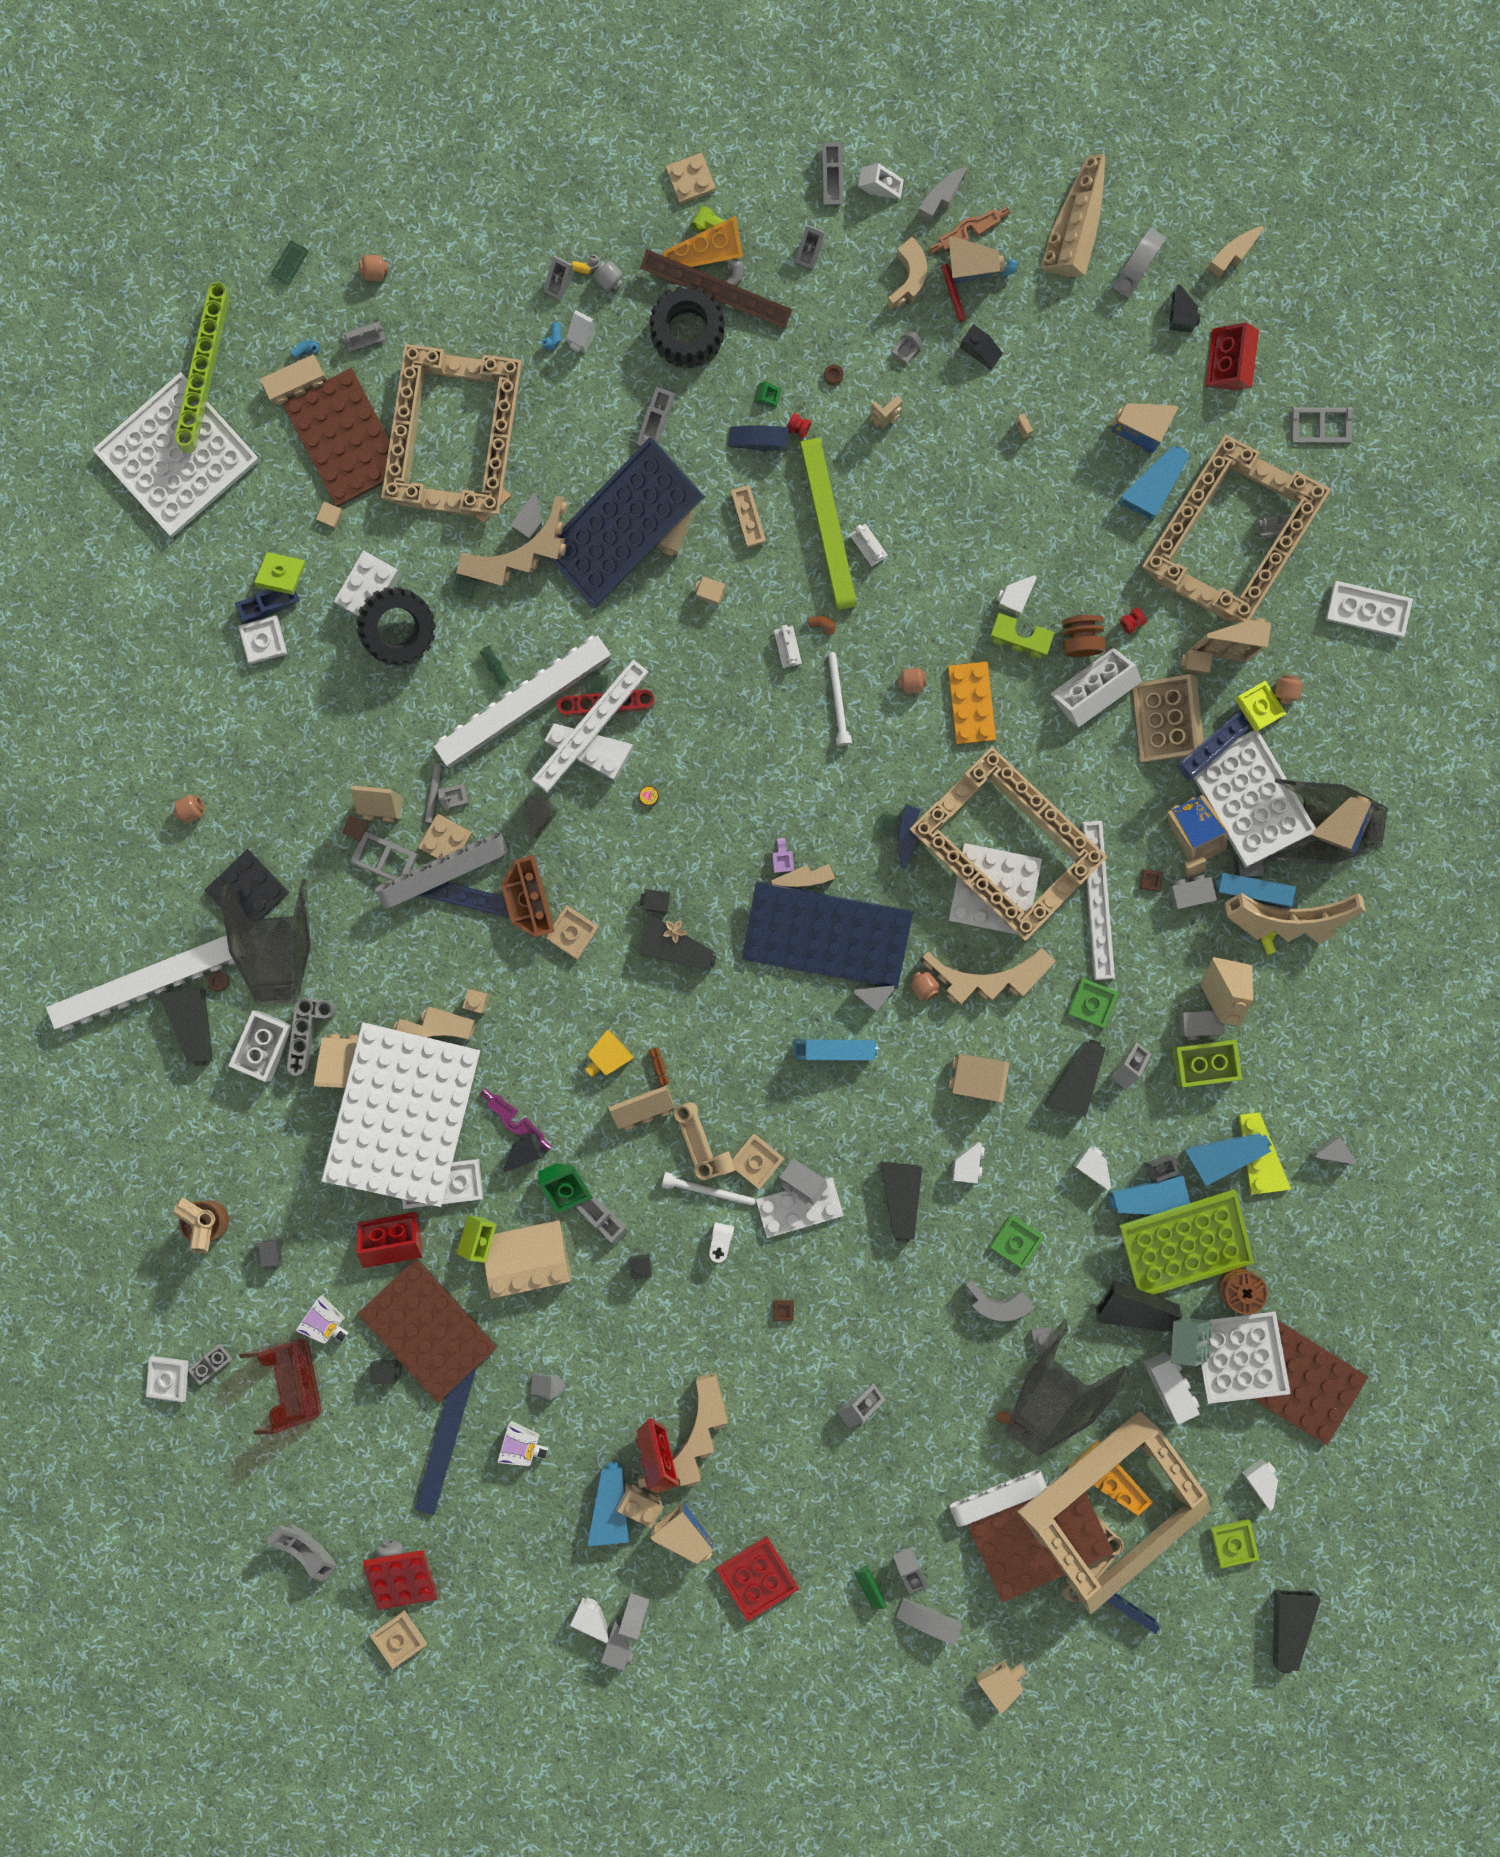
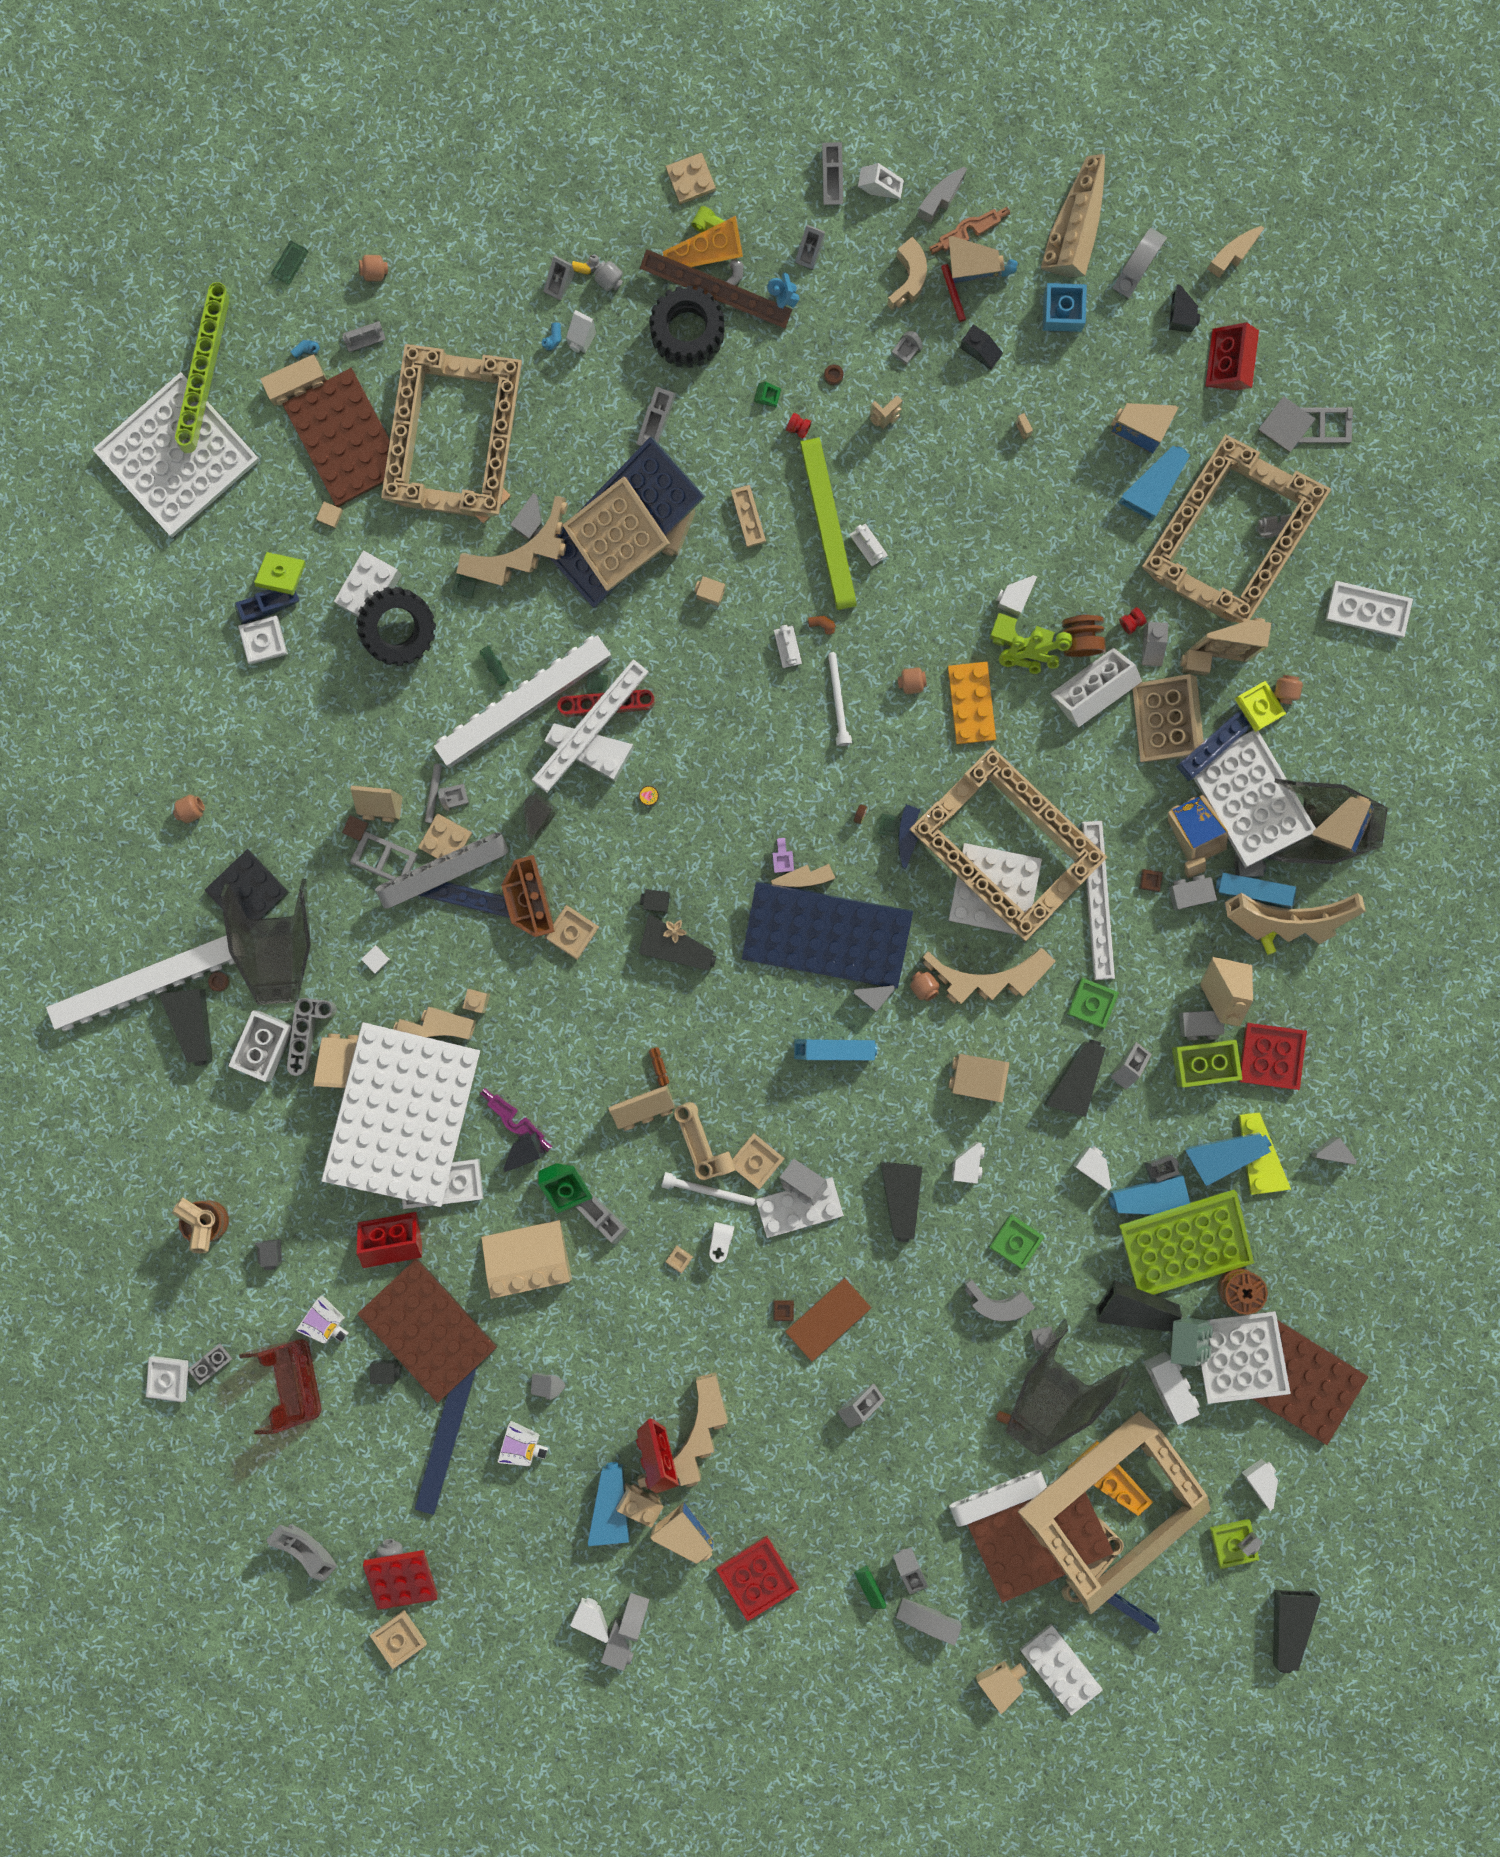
(375, 959): none -> white tile
(476, 1238): lime brick -> none
(607, 1055): yellow torso -> none
(616, 534): none -> tan plate
(640, 1266): pearl dark grey brick -> none
(679, 1259): none -> tan tile
(759, 437): dark blue slope -> none
(783, 291): none -> dark azure hips
(828, 1319): none -> dark orange tile
(860, 814): none -> reddish brown tile
(1011, 657): none -> lime plant
(1061, 1669): none -> white plate
(1064, 307): none -> dark azure brick
(1154, 643): none -> light grey slope
(1250, 1544): none -> light grey plate
(1272, 1056): none -> red plate
(1286, 424): none -> light grey tile

